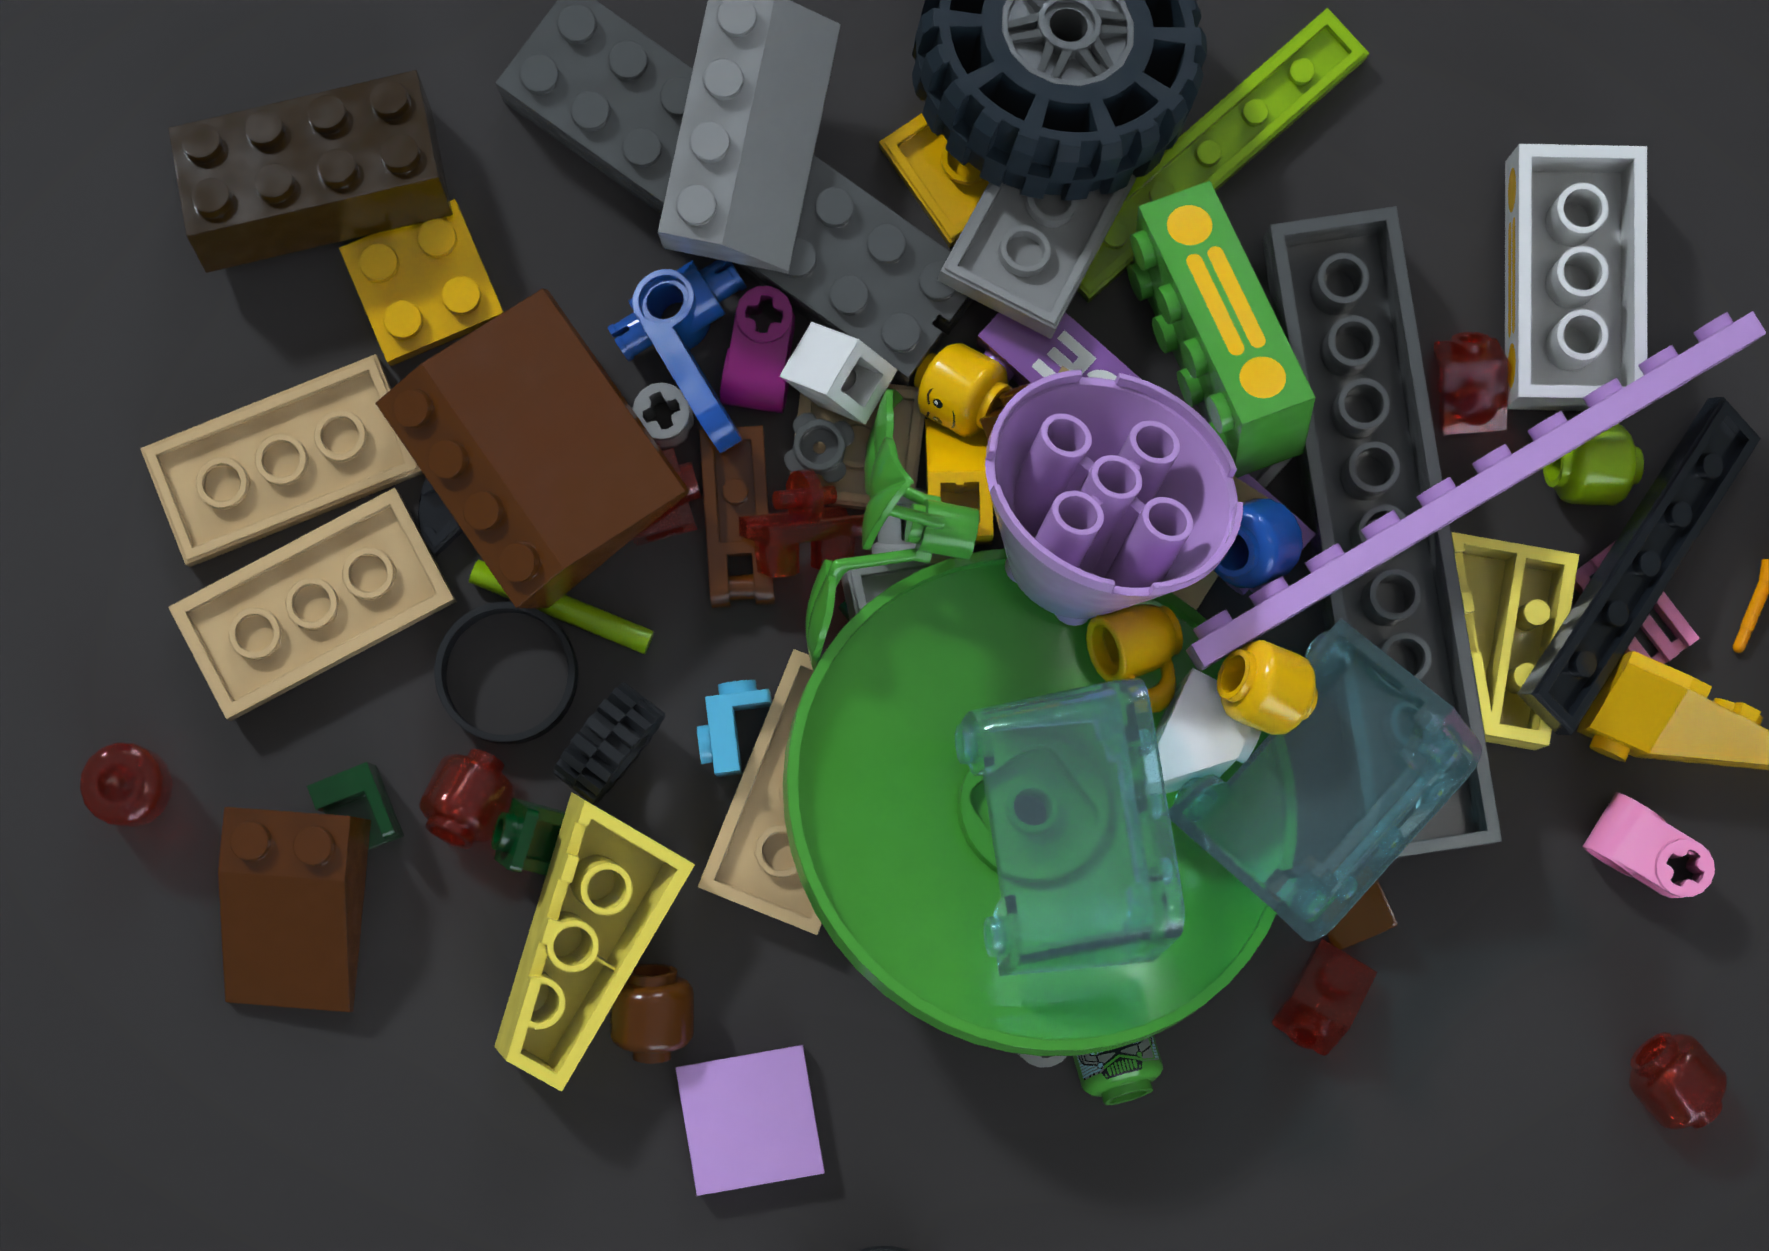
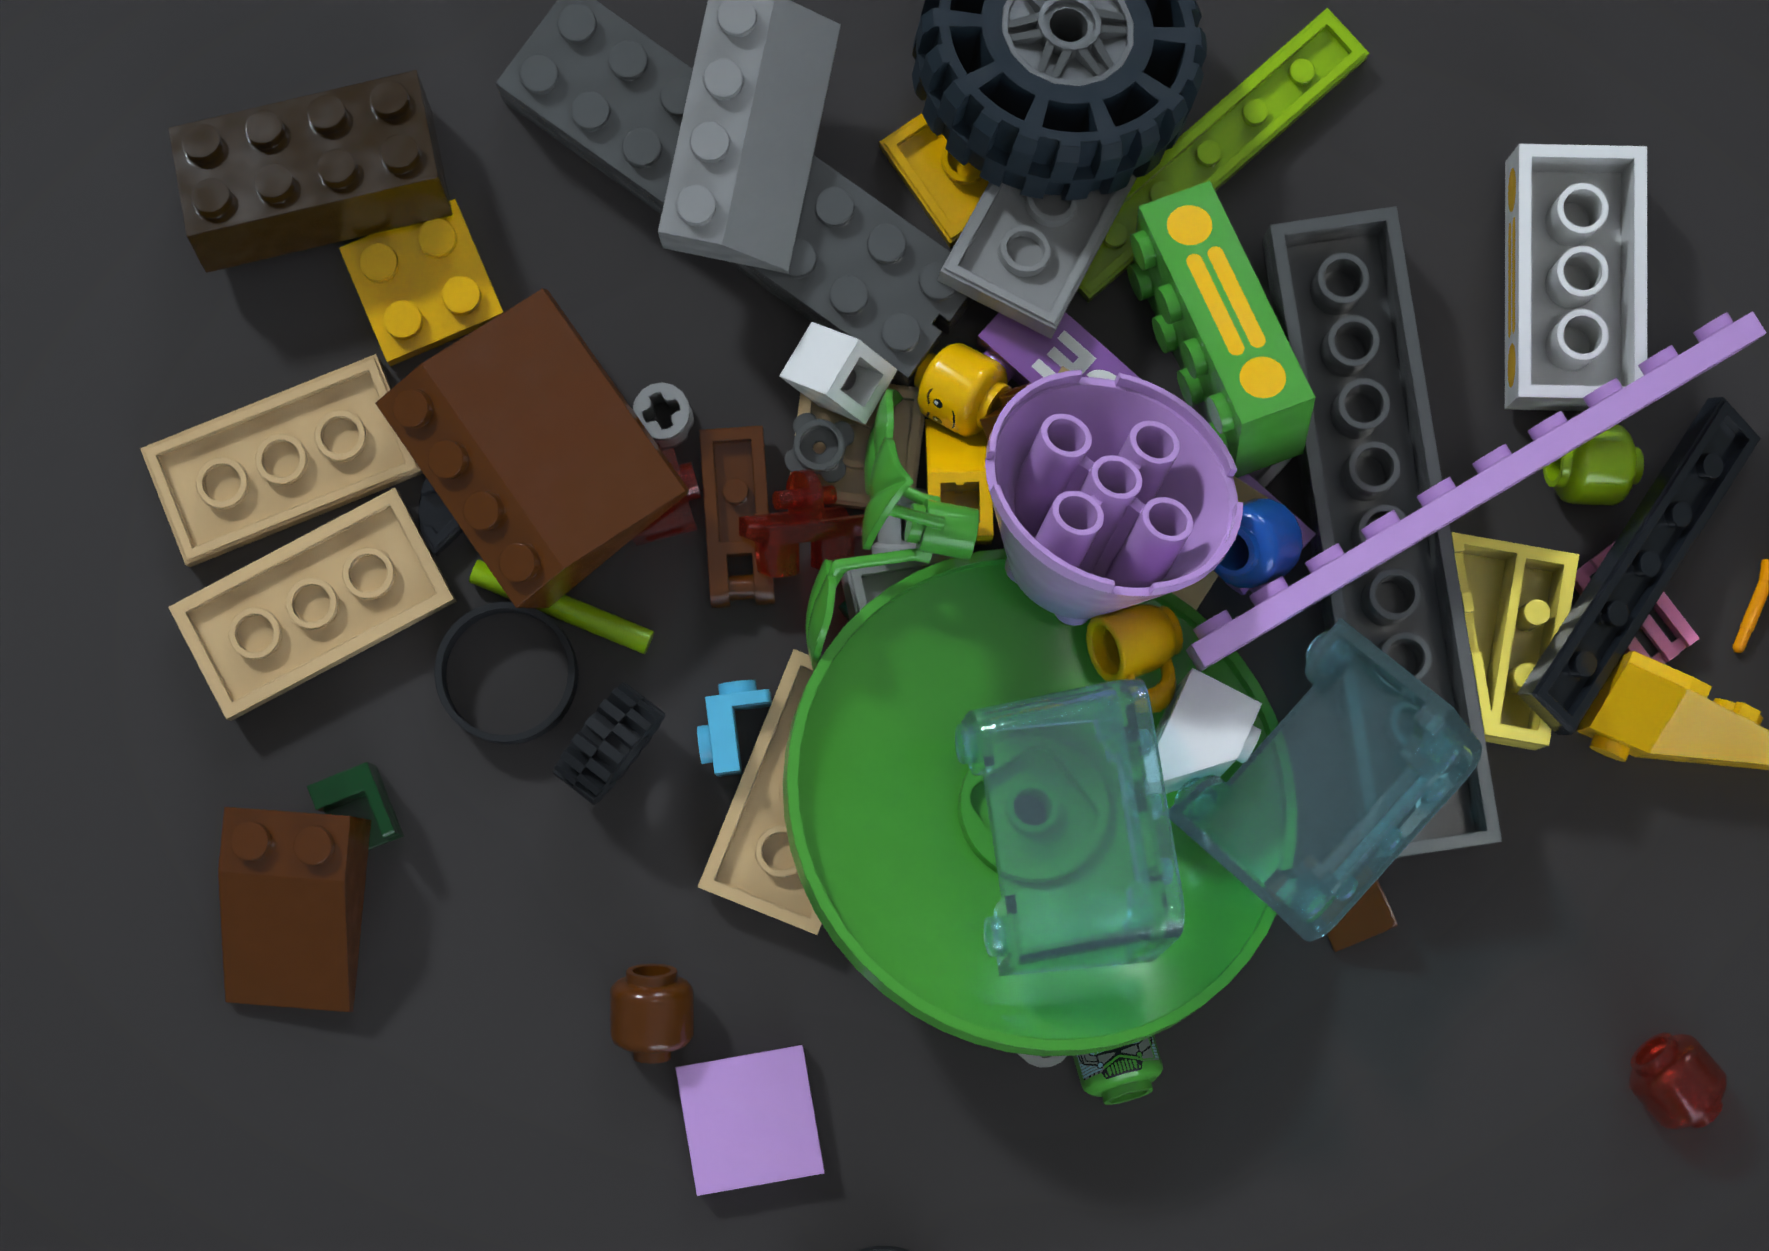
(105, 779): clear red head -> none
(466, 798): clear red head -> none
(526, 836): dark green bracket -> none
(586, 937): light yellow wedge -> none
(675, 336): blue piece -> none
(758, 358): magenta piece -> none
(1267, 687): yellow head -> none
(1324, 999): clear red bracket -> none
(1472, 384): clear red bracket -> none
(1639, 845): bright pink piece -> none

